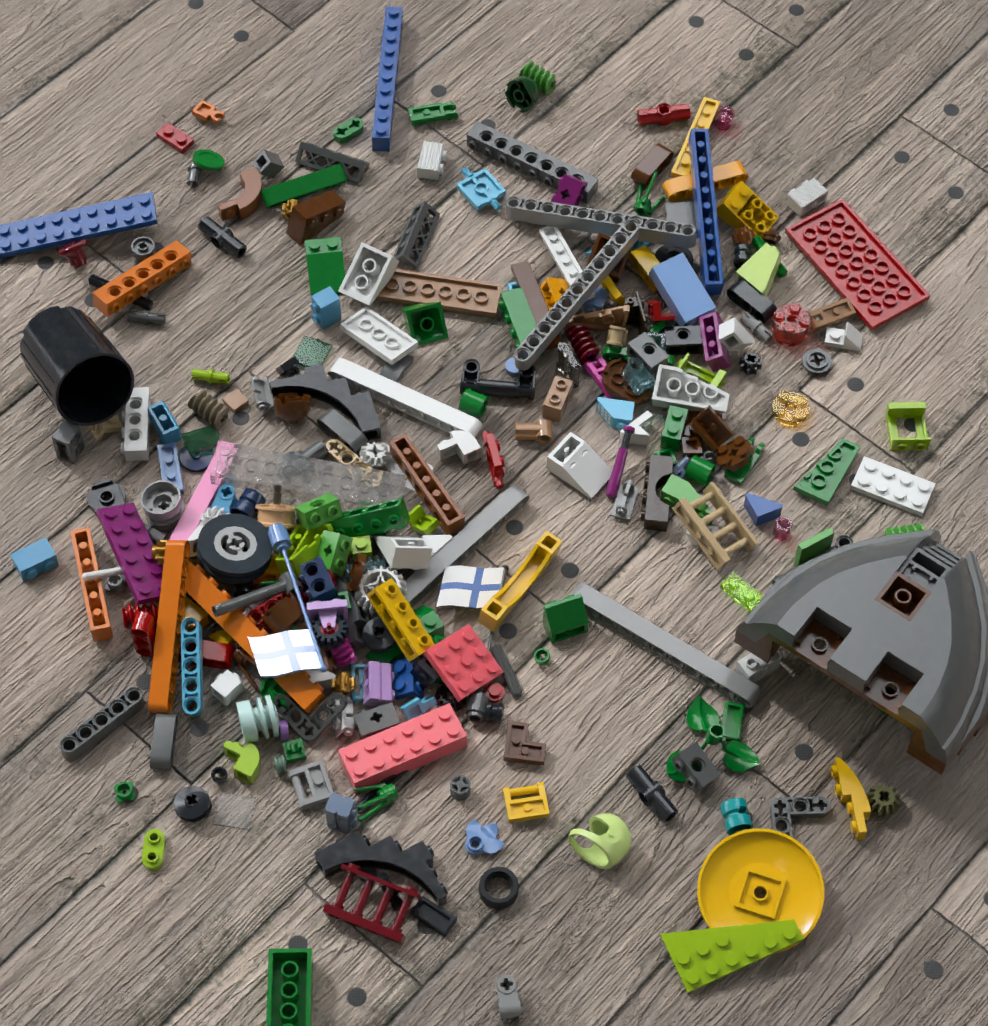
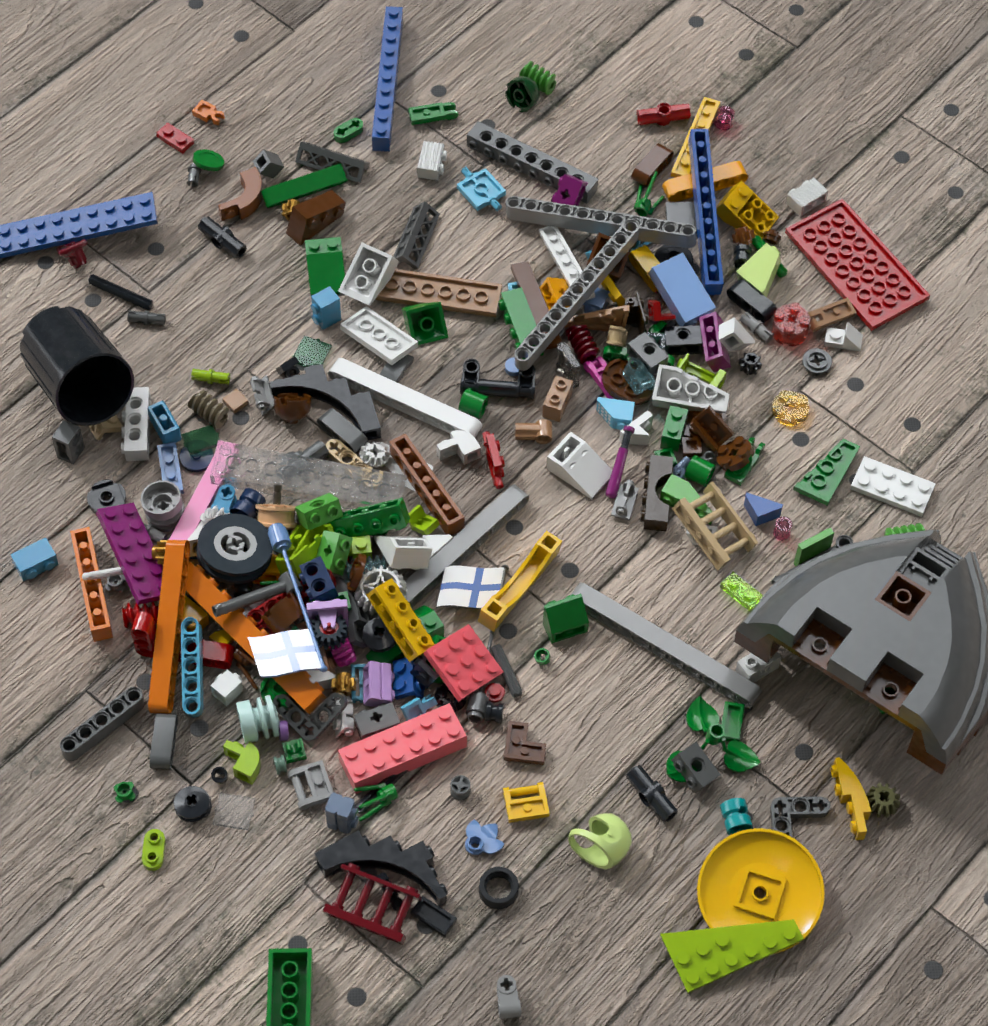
(141, 278): orange brick -> none
(142, 249): dark grey wheel -> none
(906, 410): lime panel -> none

